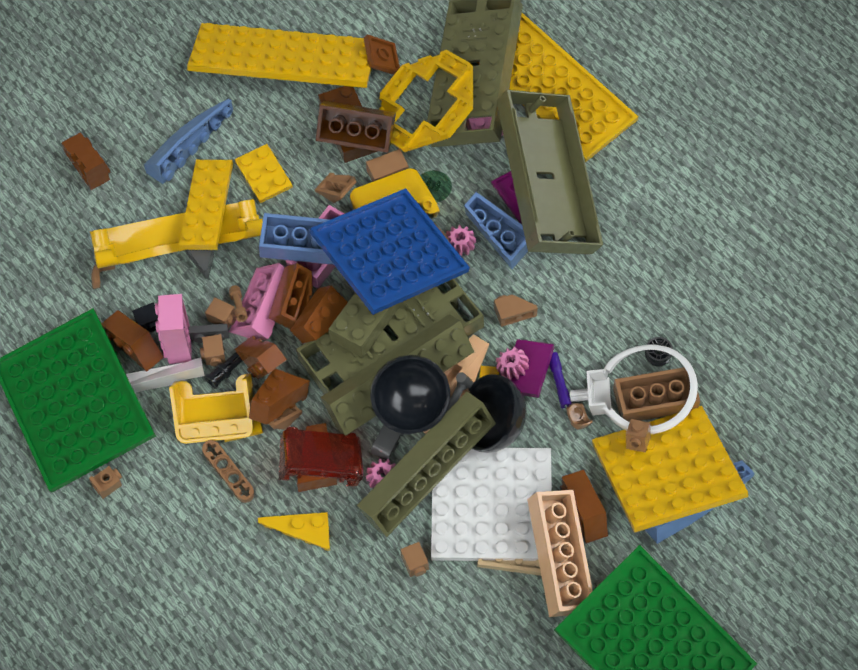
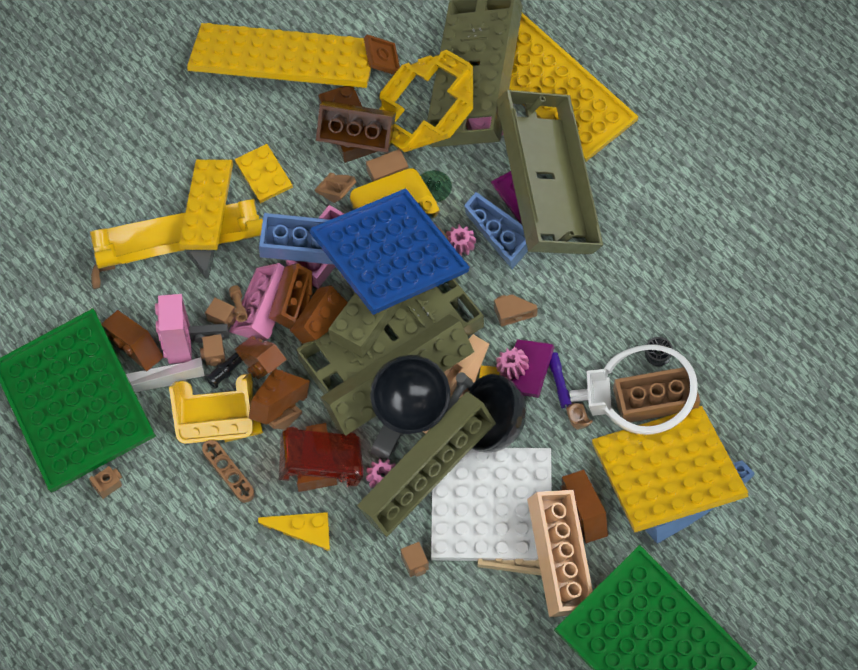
(86, 160): dark orange wedge -> none
(146, 317): black brick -> none
(186, 142): medium blue wedge -> none
(638, 435): medium nougat brick -> none

